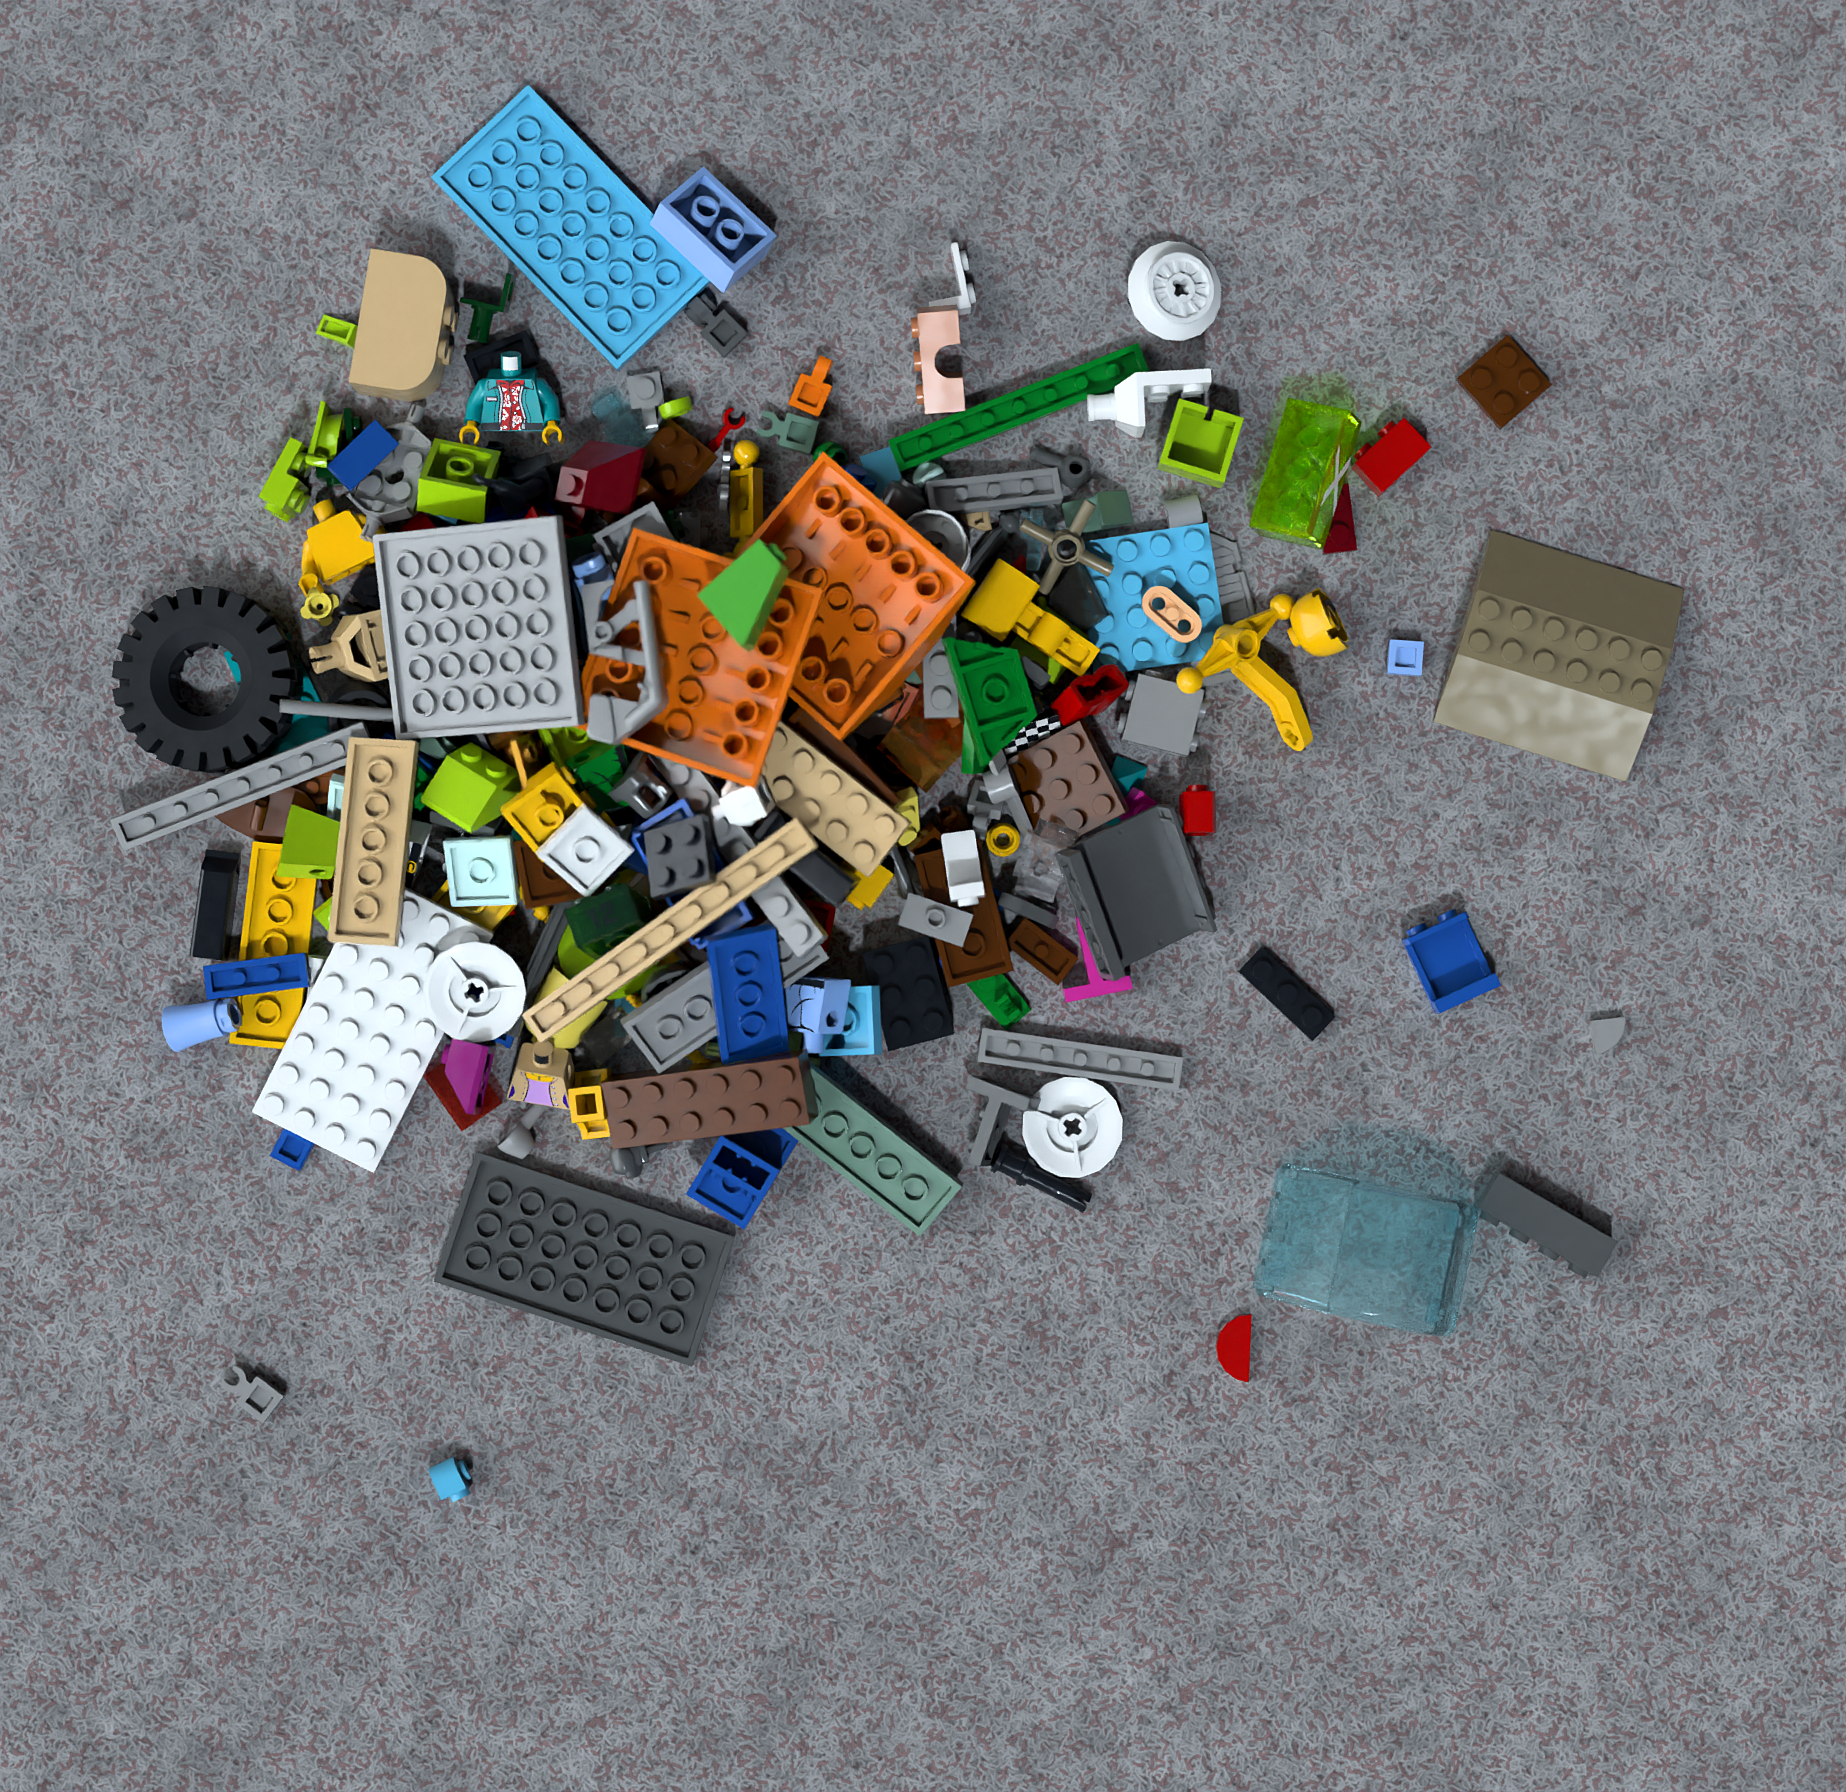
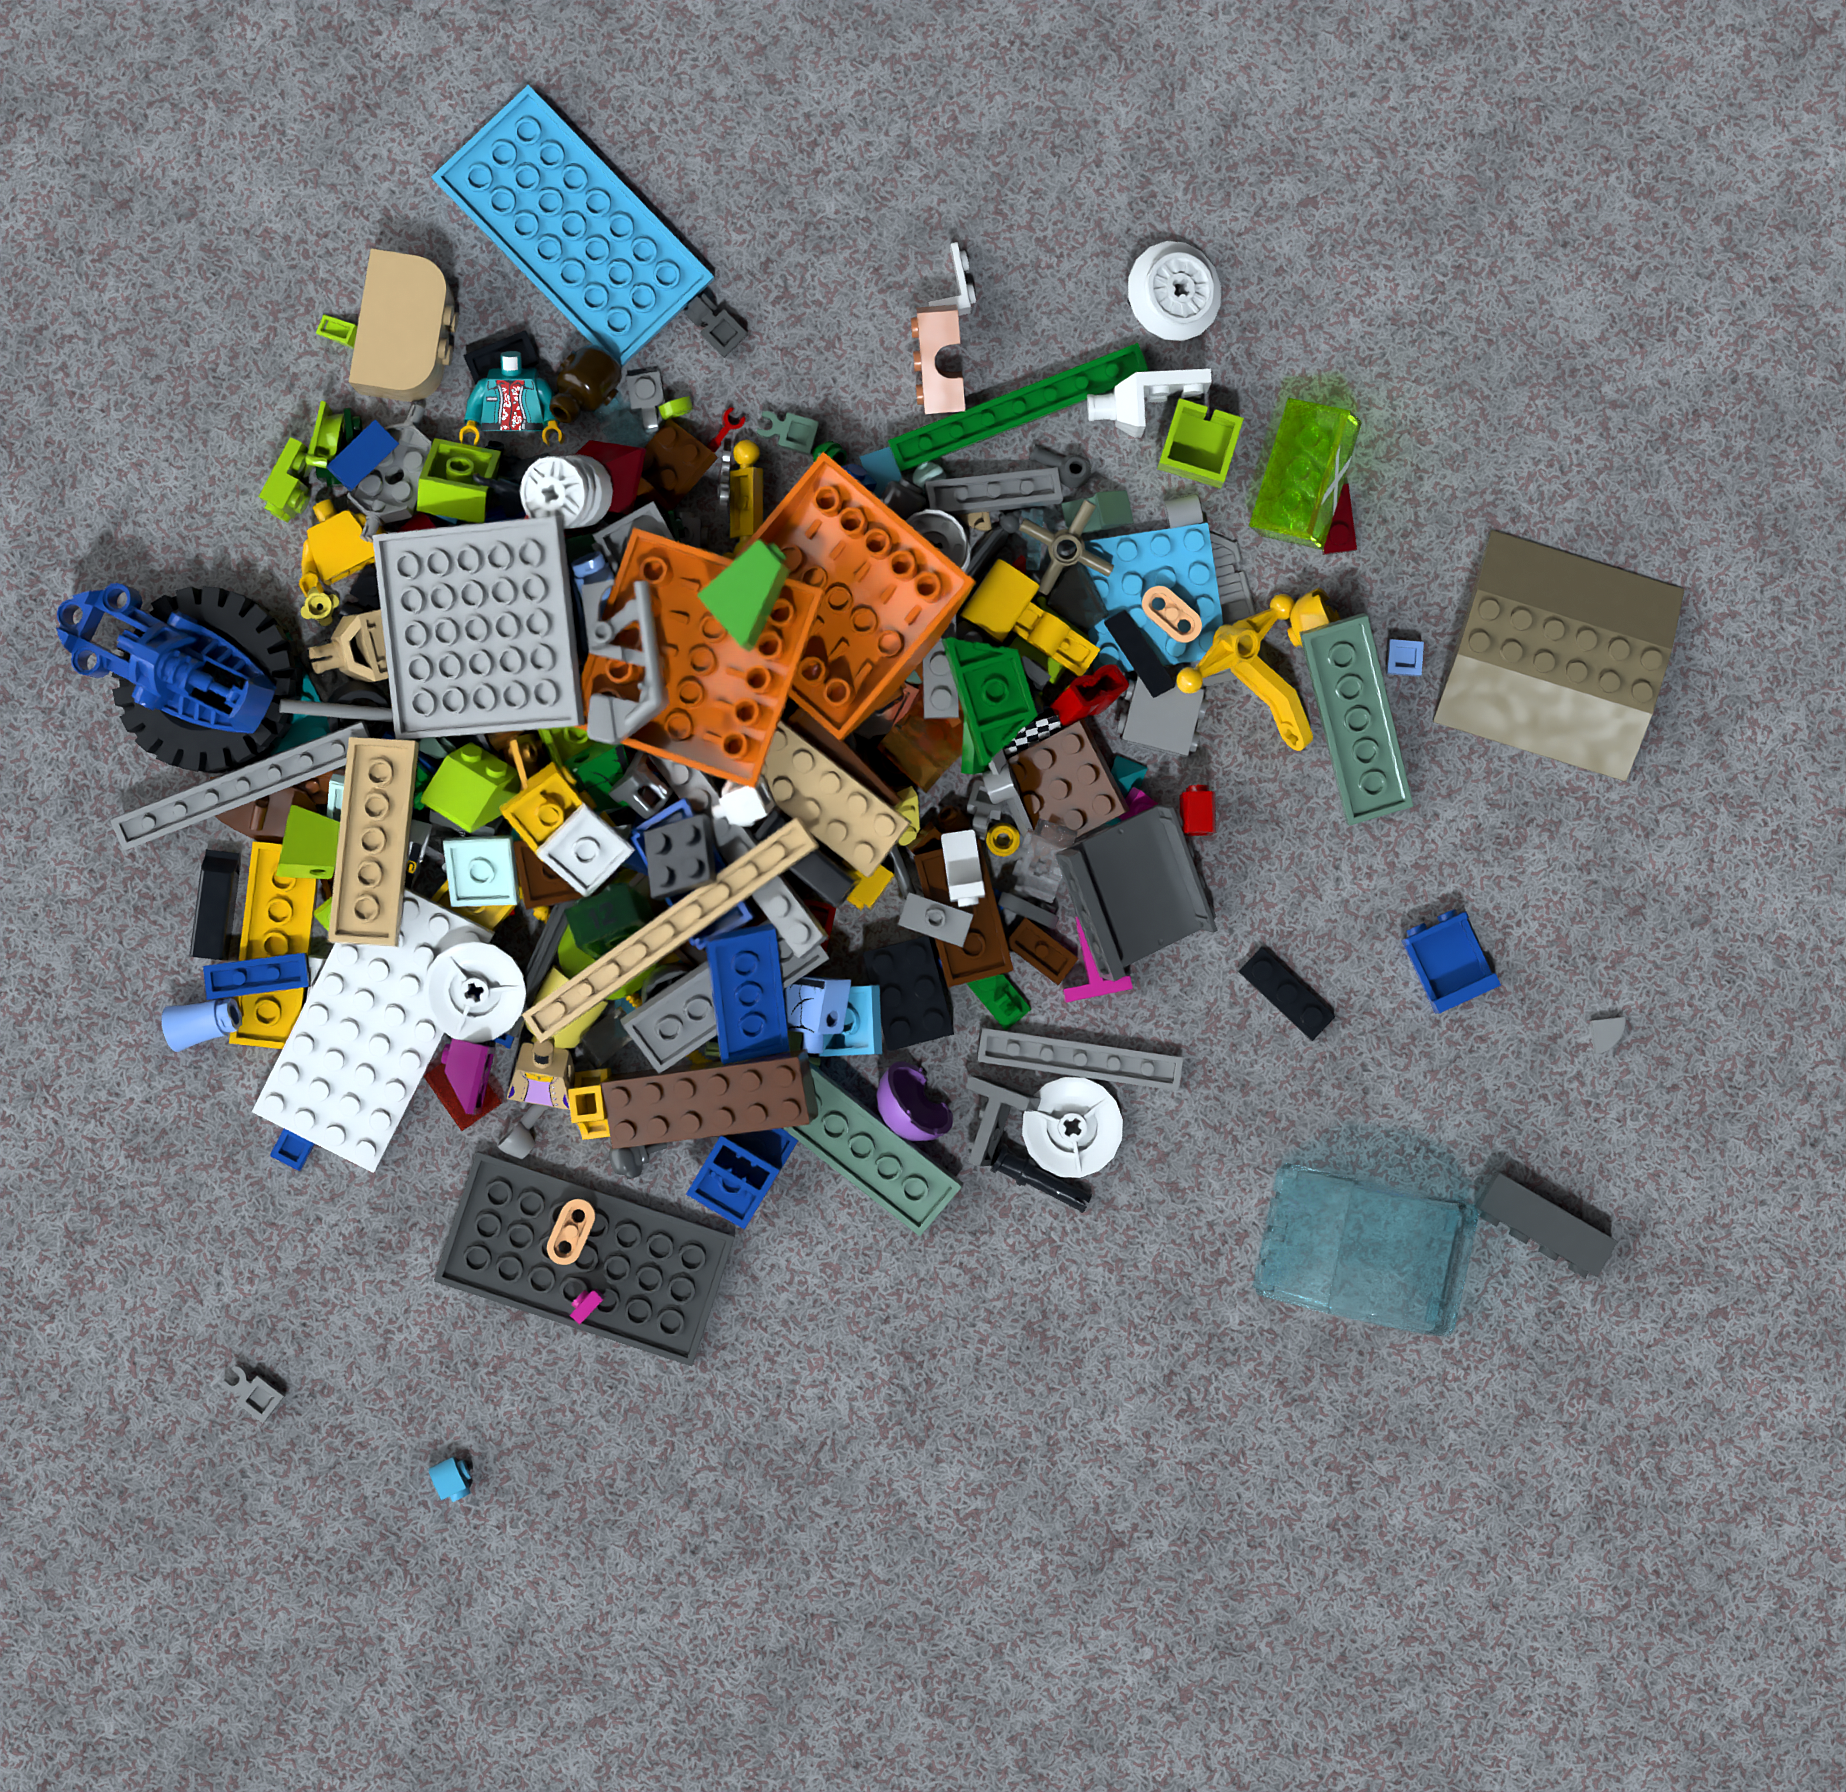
(166, 660): none -> blue piece
(484, 312): dark green bracket -> none
(569, 488): none -> white wheel
(572, 1231): none -> light nougat plate
(585, 383): none -> dark brown piece
(586, 1304): none -> dark pink plate
(713, 229): light blue brick -> none
(811, 392): orange plate -> none
(906, 1107): none -> medium lavender cylinder
(1139, 654): none -> black sticker
(1234, 1347): red tile -> none
(1356, 719): none -> sand green plate
(1390, 457): red brick -> none
(1503, 382): reddish brown plate -> none

